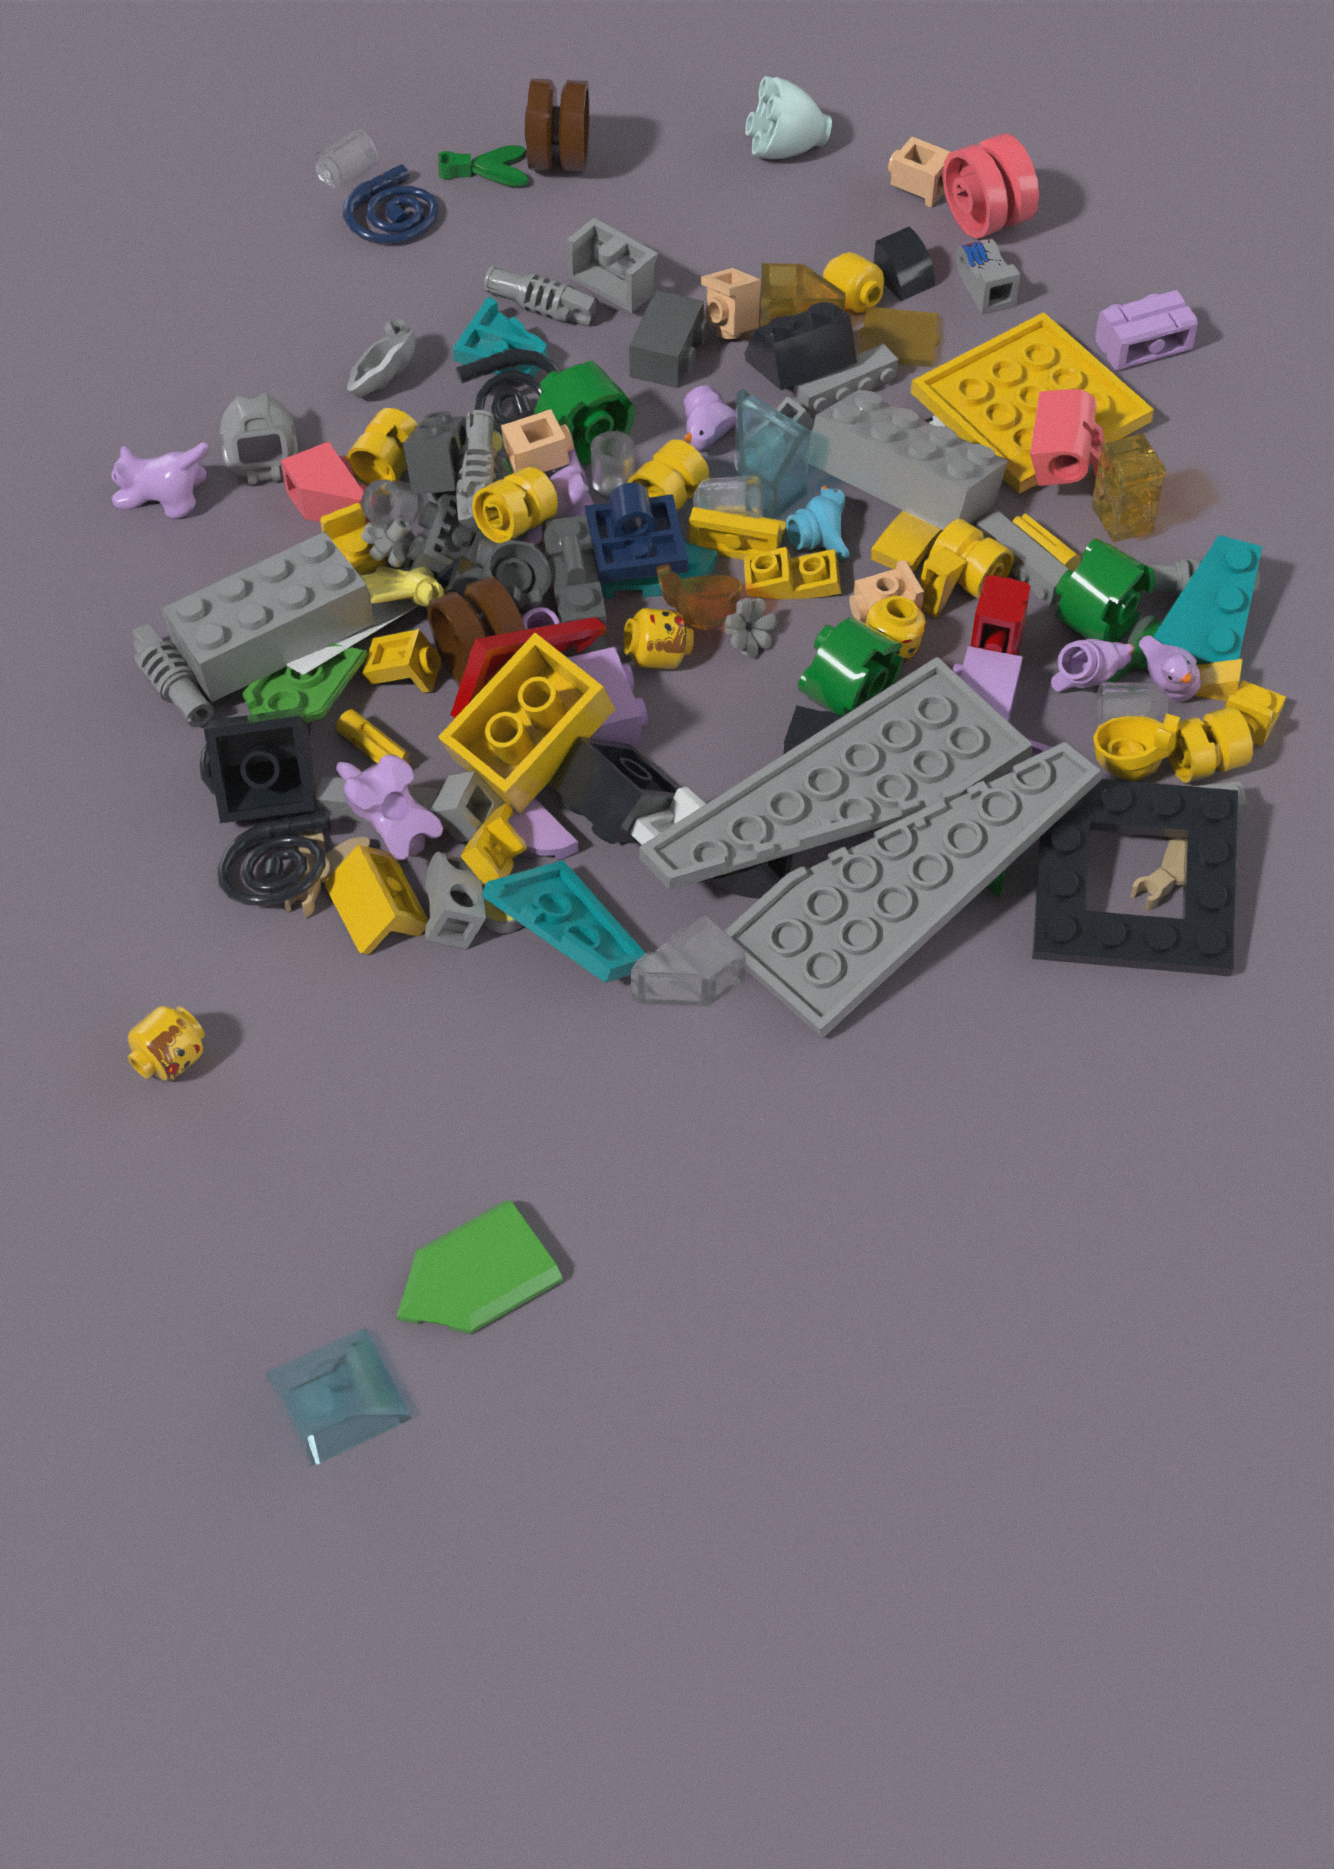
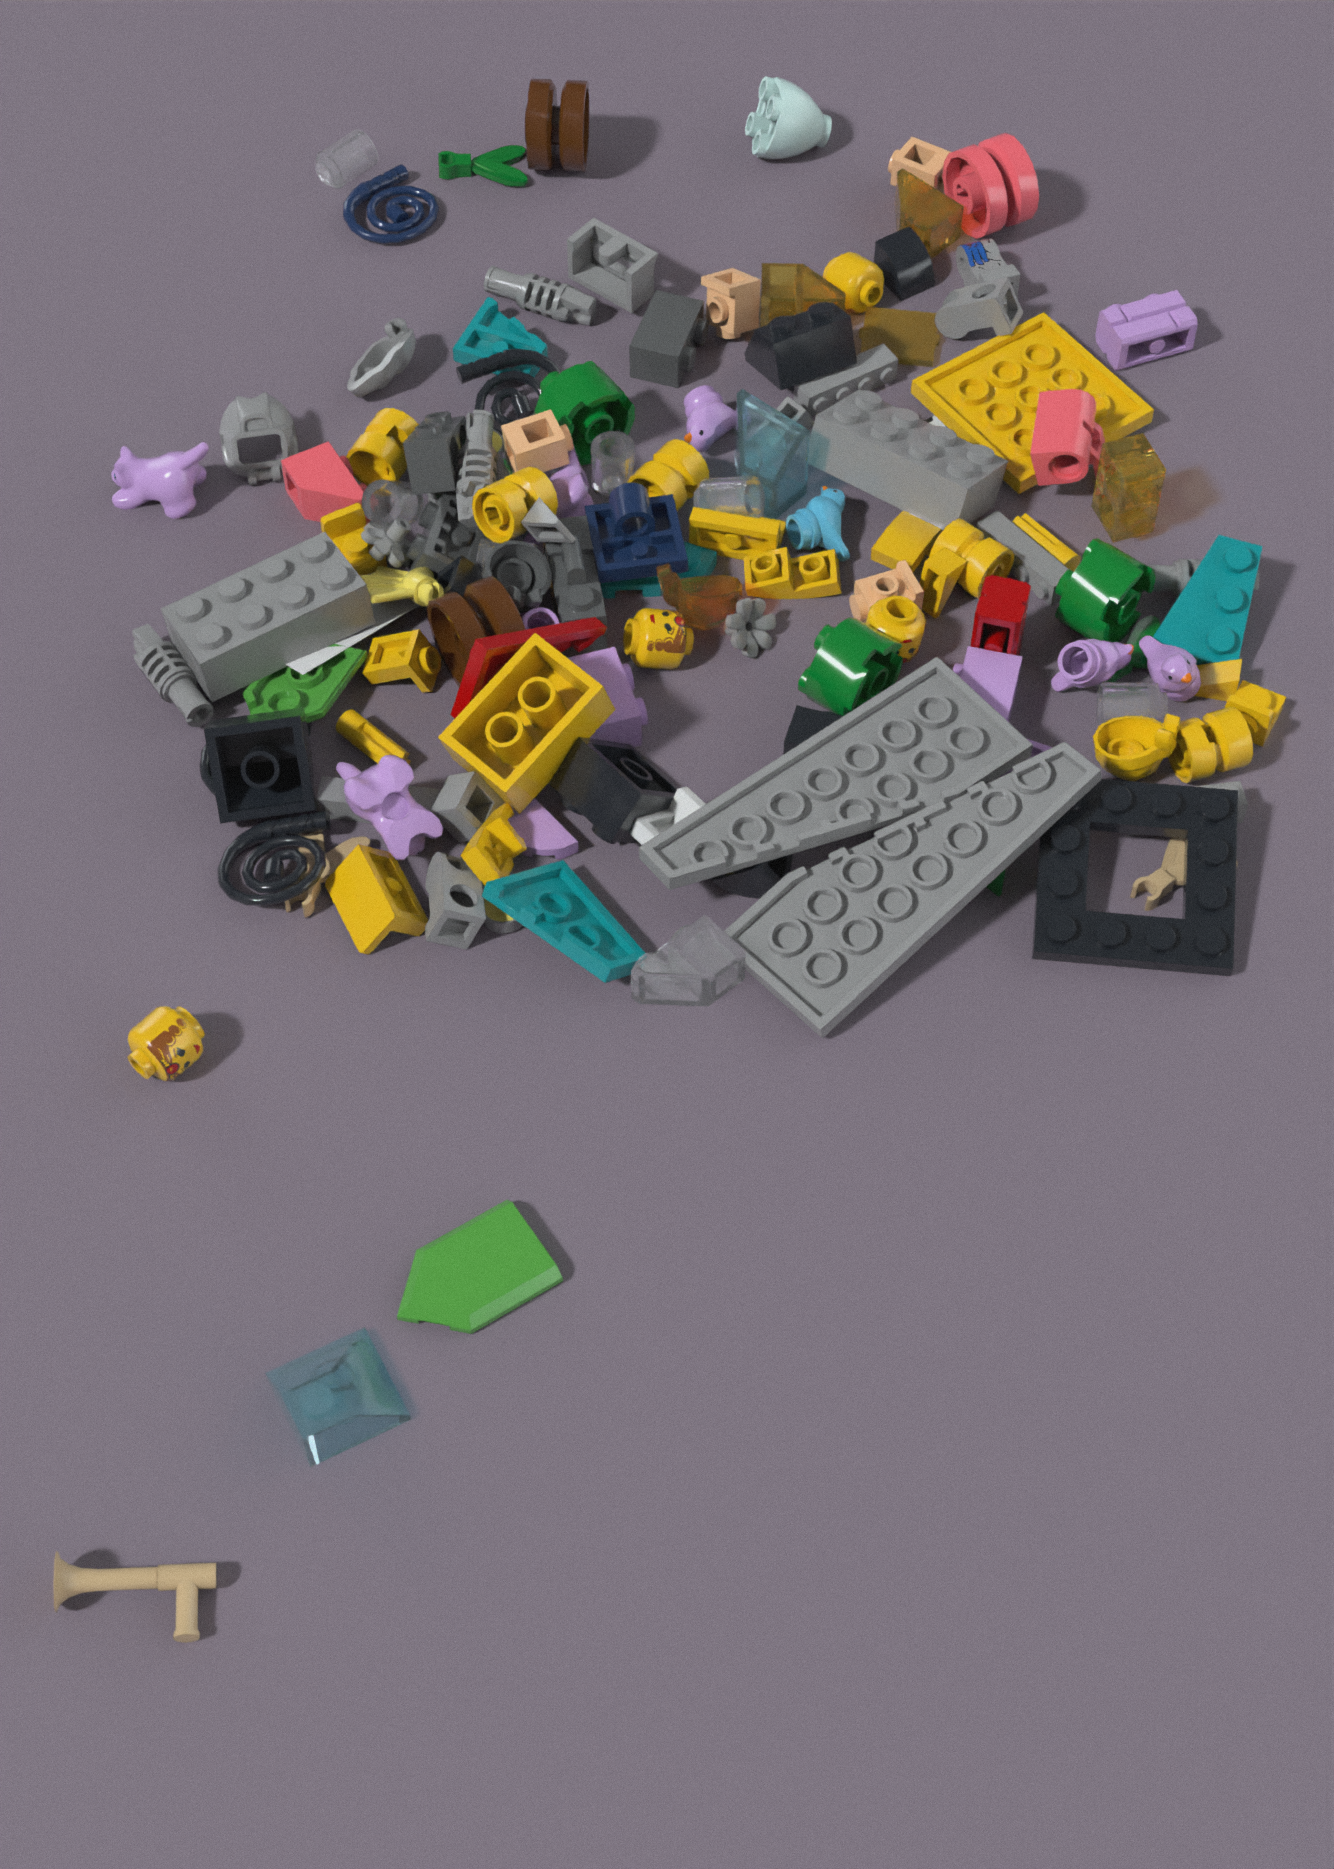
(183, 1578): none -> tan piece
(545, 525): none -> light grey piece
(928, 212): none -> clear yellow slope
(979, 307): none -> light grey leg

